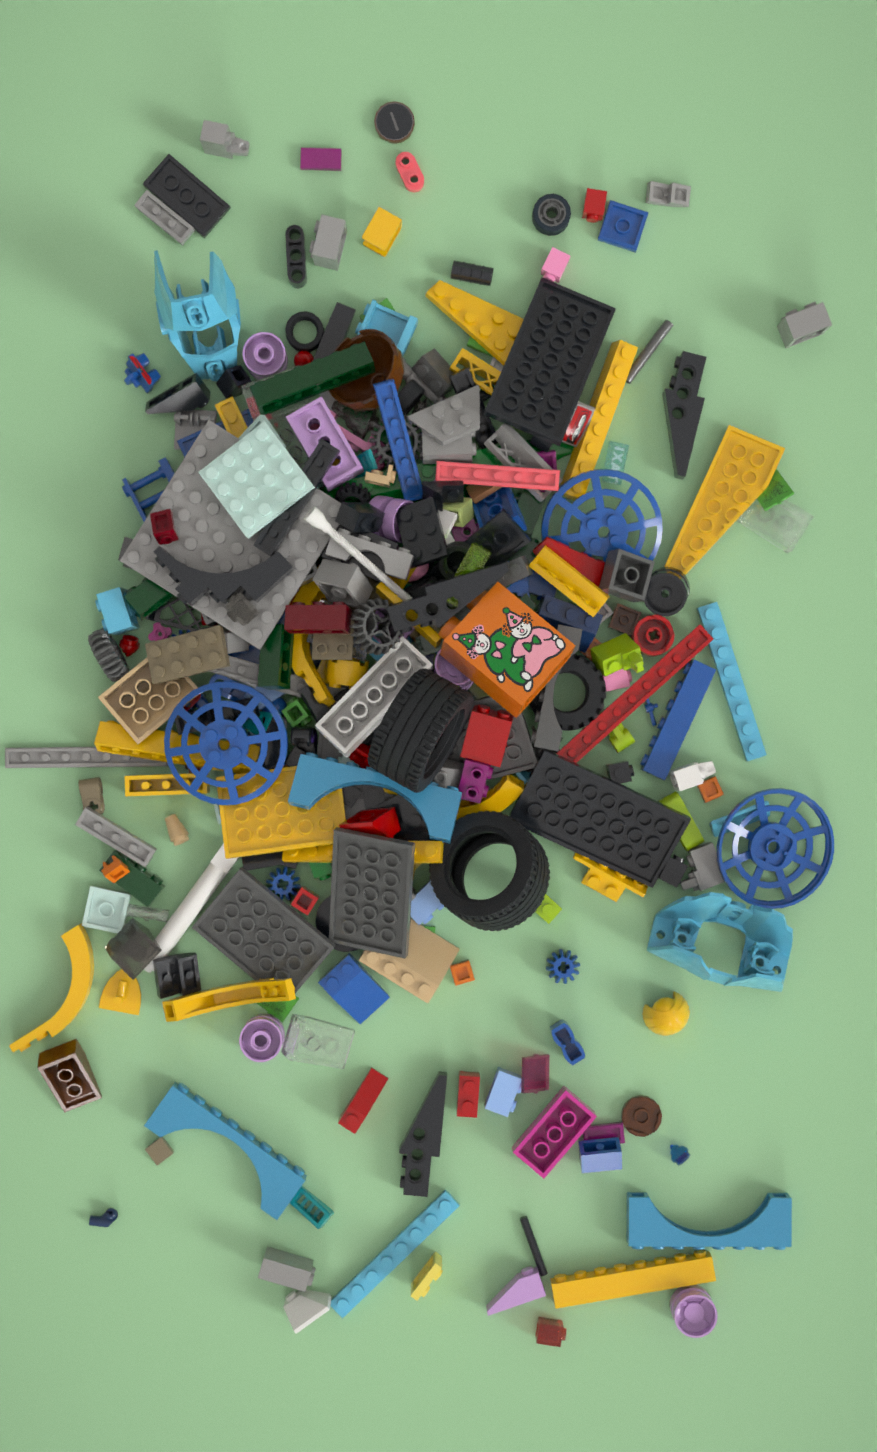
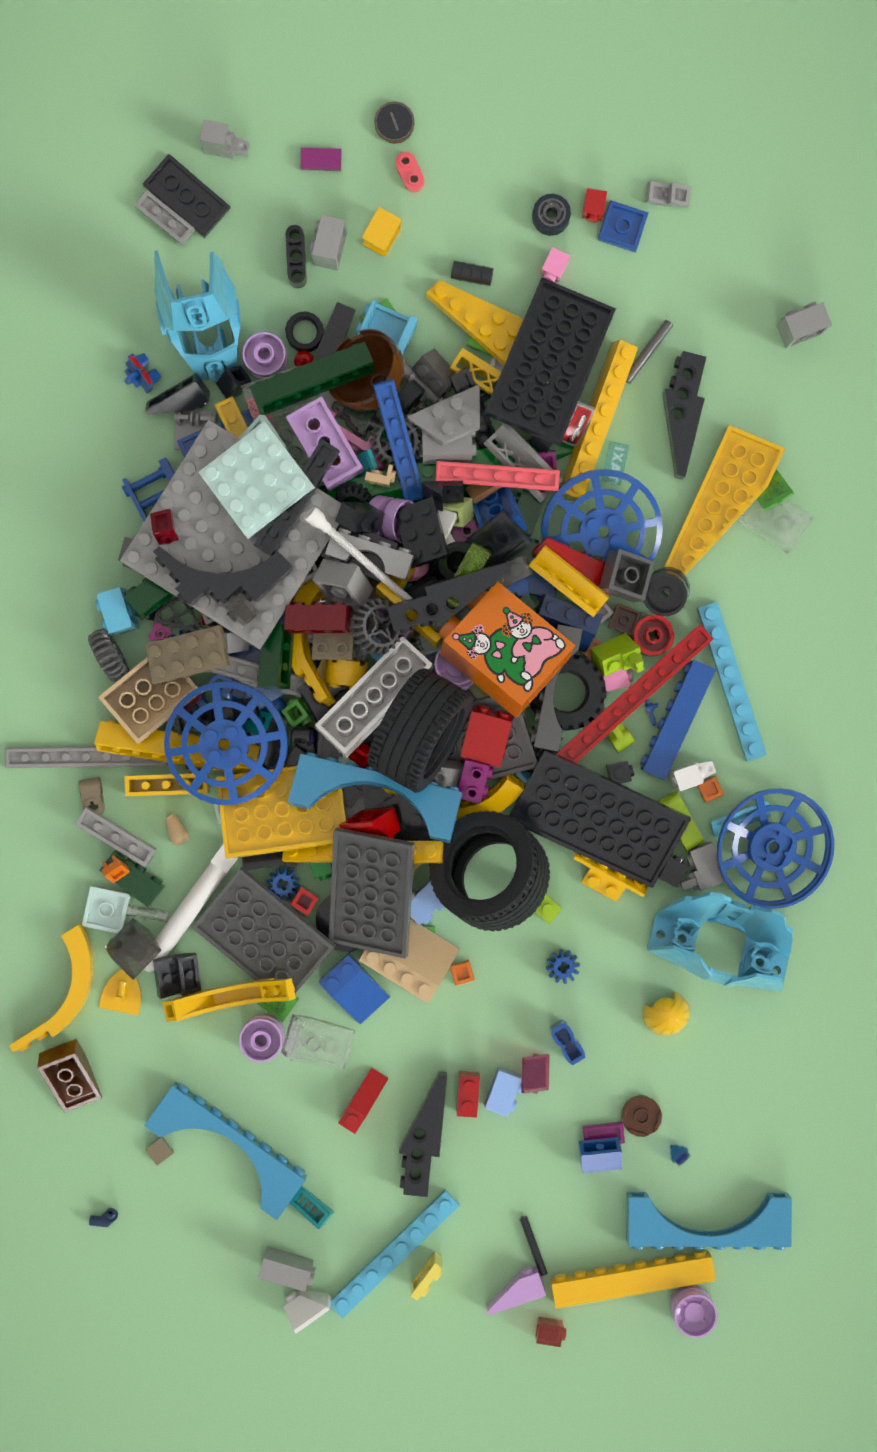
(129, 644): red plate -> none
(554, 1132): dark pink brick -> none

